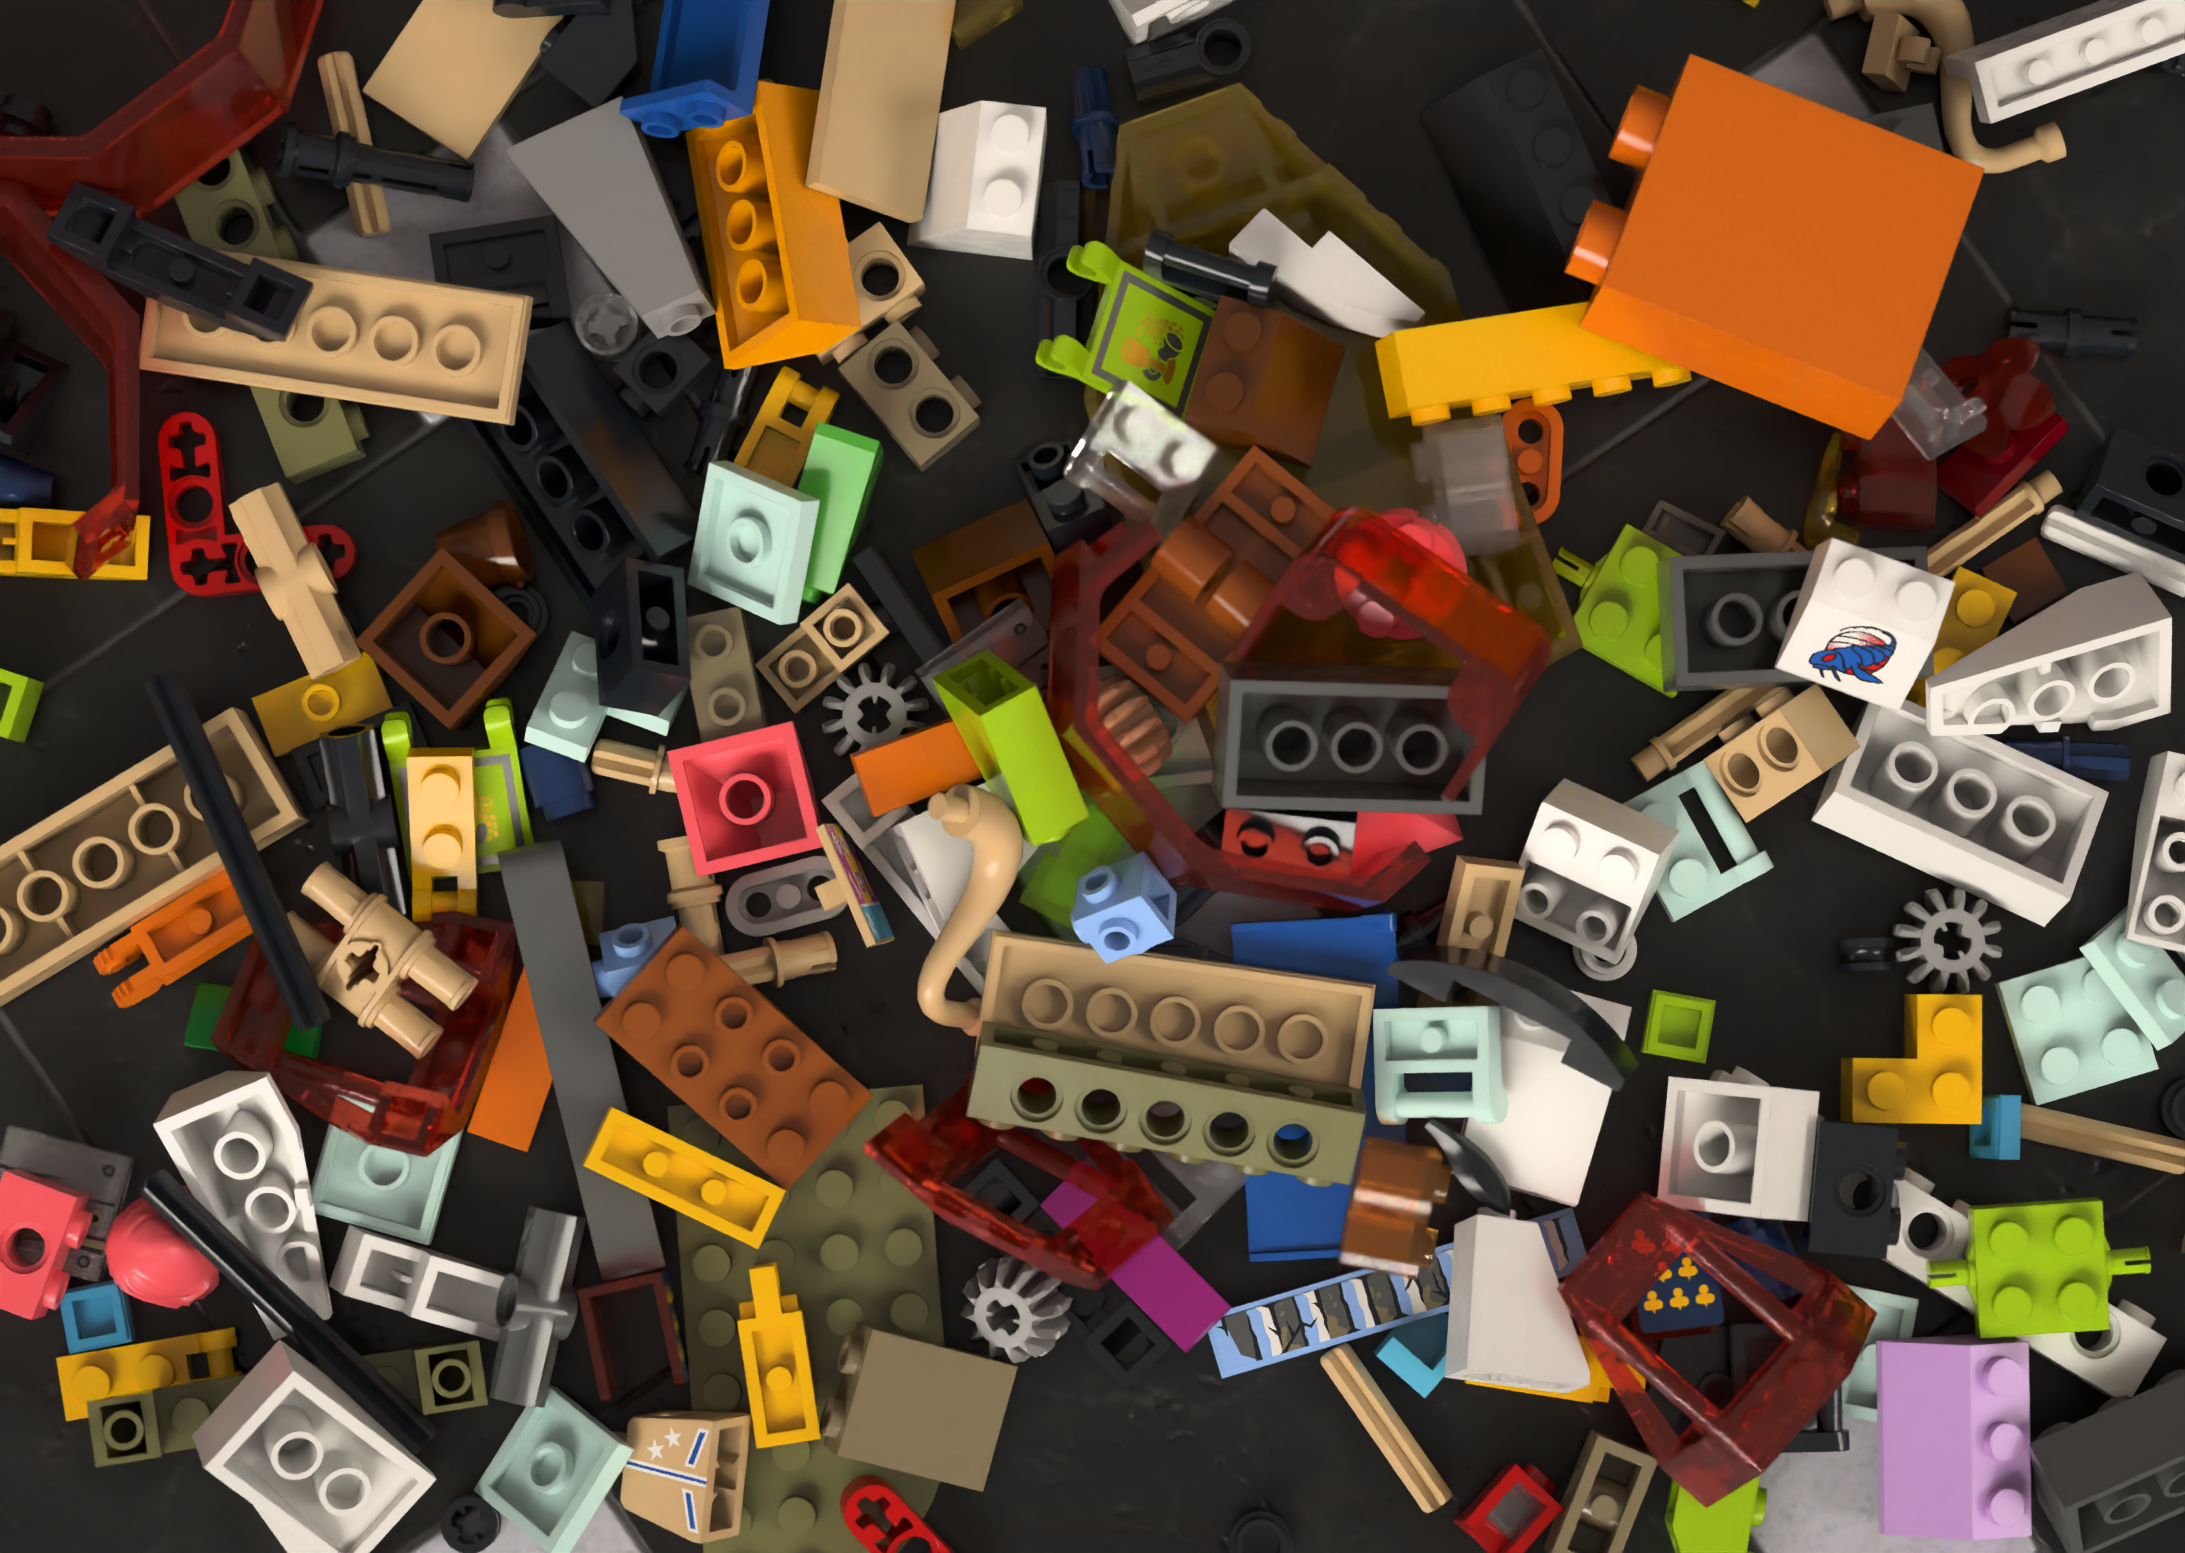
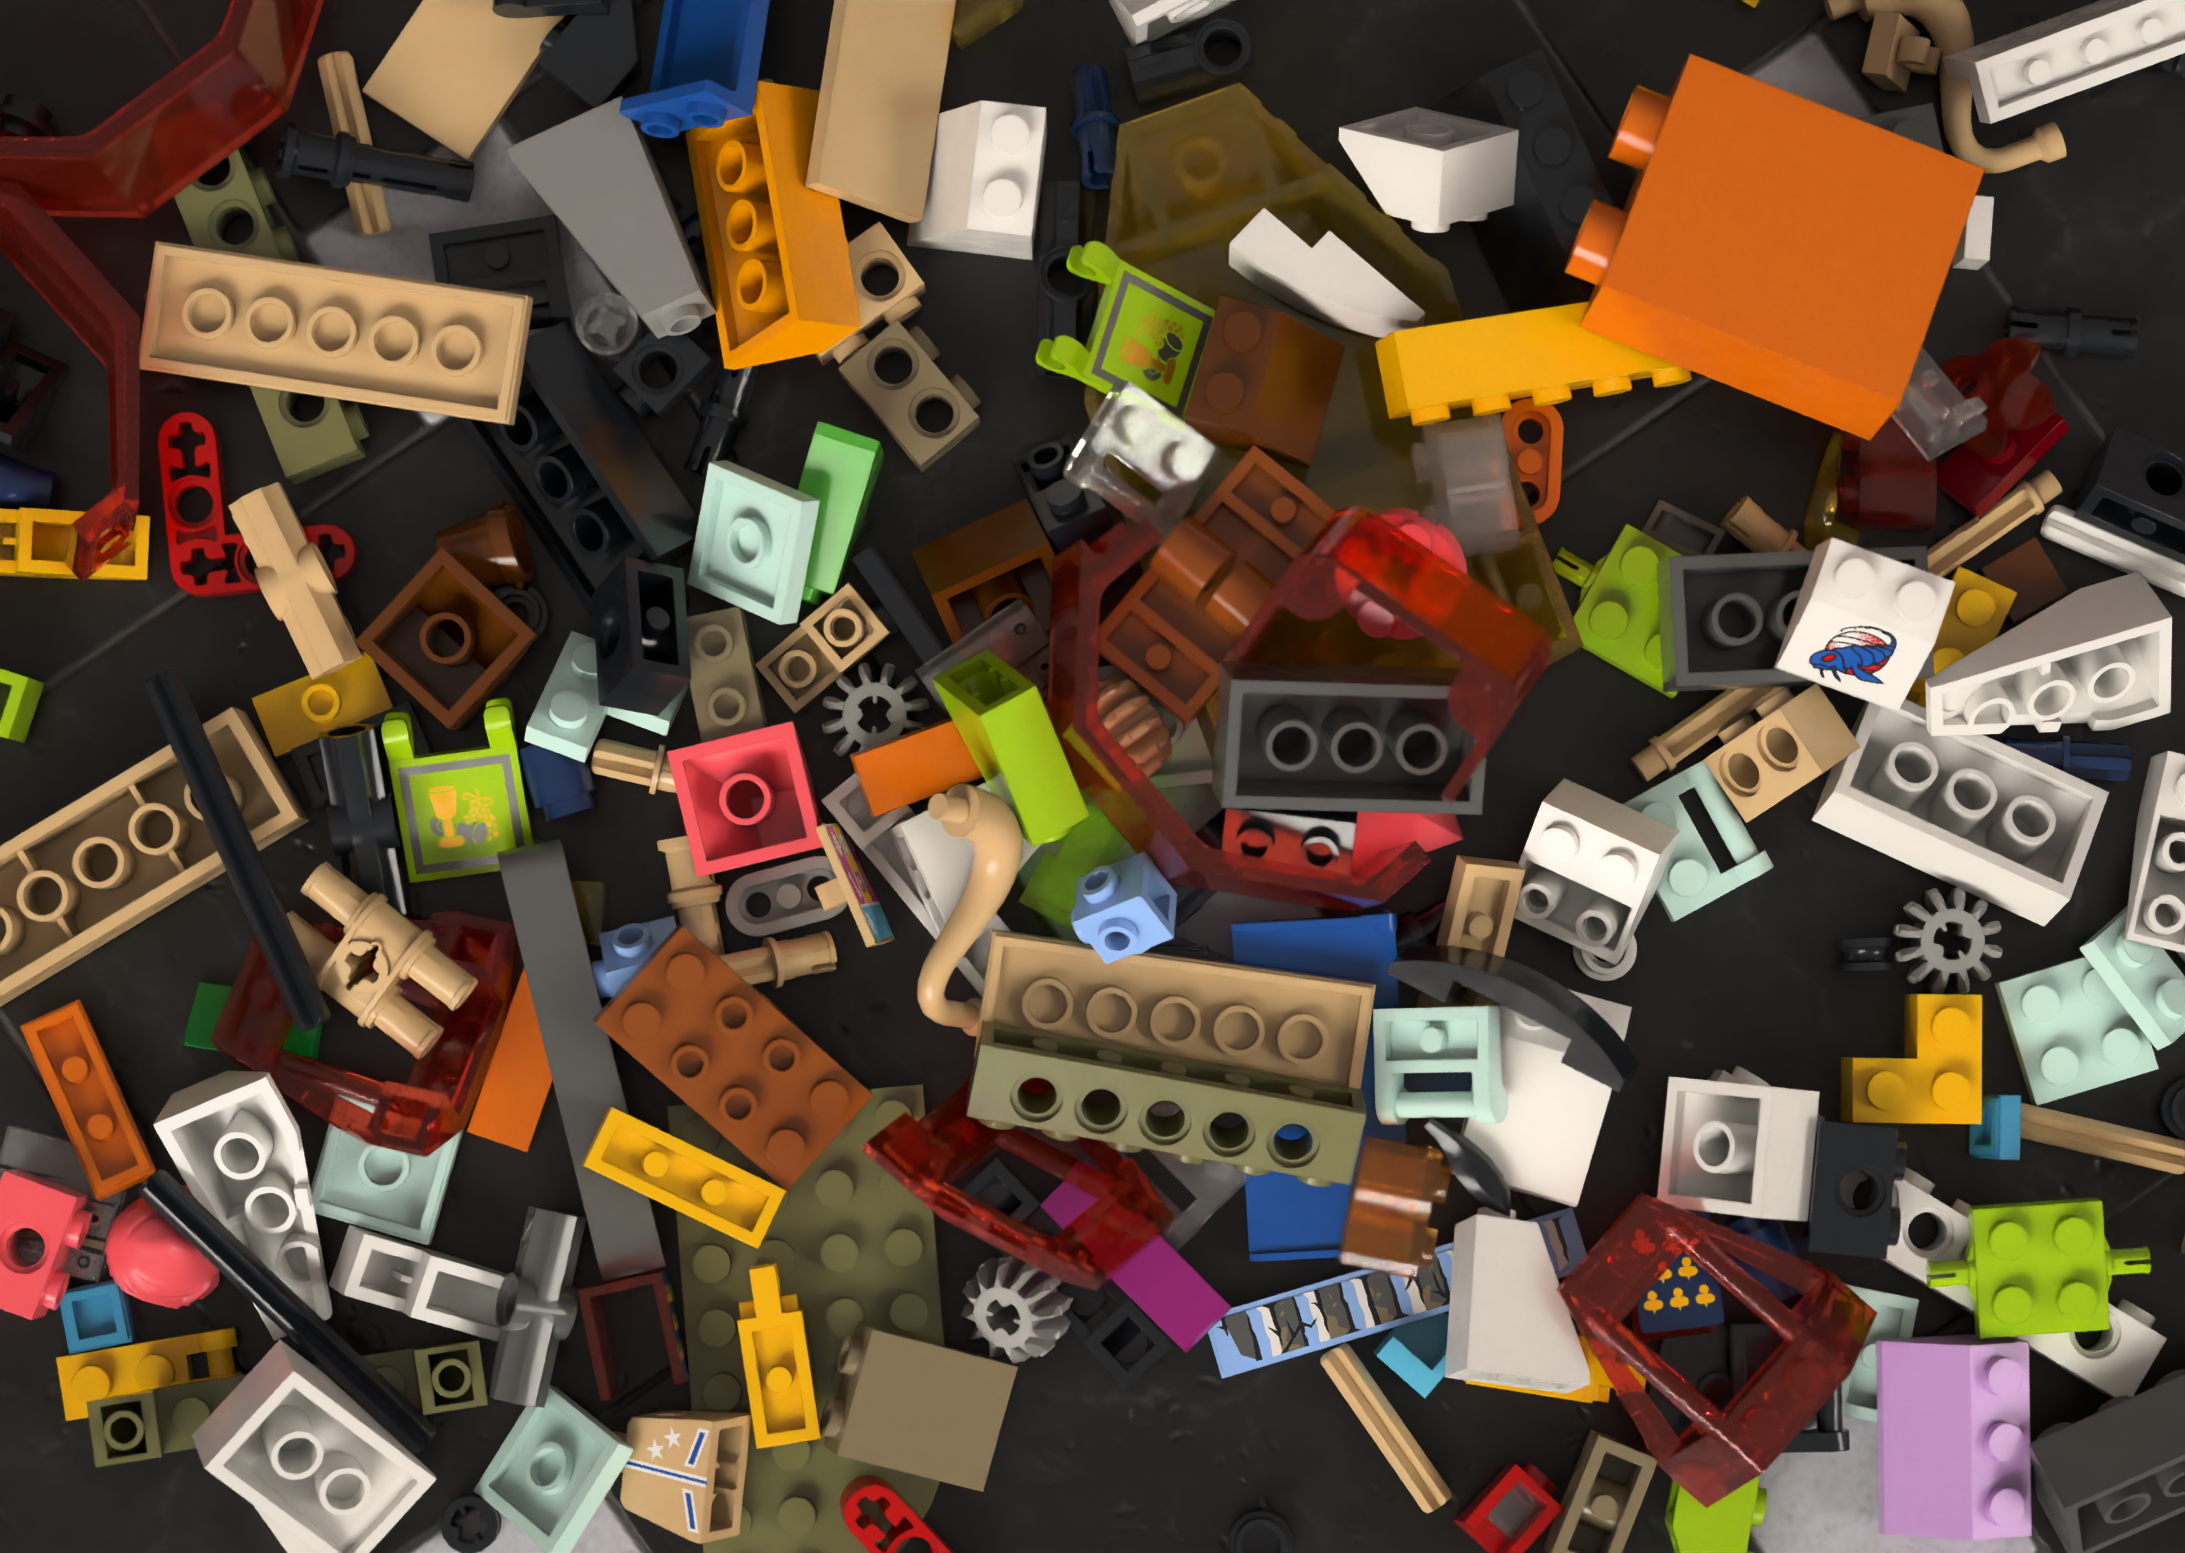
(89, 1100): none -> orange tile
(176, 270): black slope -> none
(177, 939): orange hinge -> none
(443, 829): yellow plate -> none
(776, 446): yellow plate -> none
(1208, 274): black plate -> none
(1434, 166): none -> white slope
(1678, 1026): lime tile -> none
(1975, 240): none -> white tile

